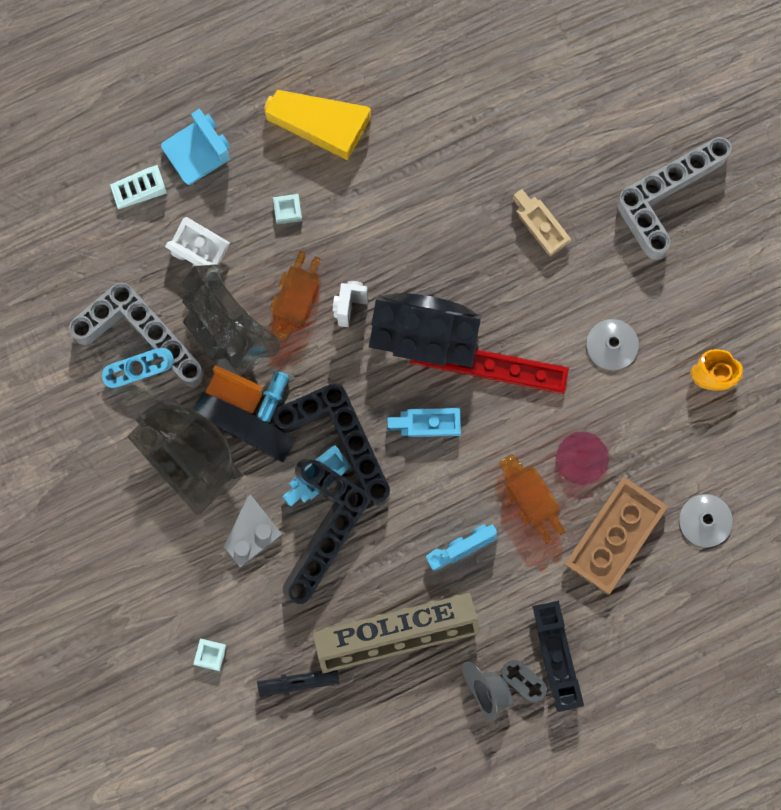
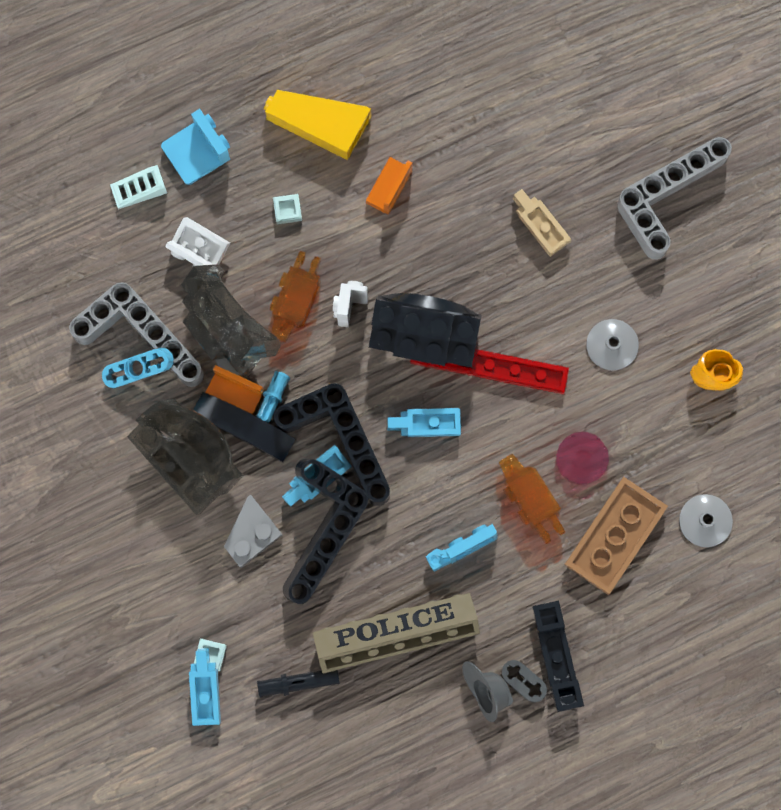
(204, 690): none -> medium azure hinge
(389, 185): none -> orange panel

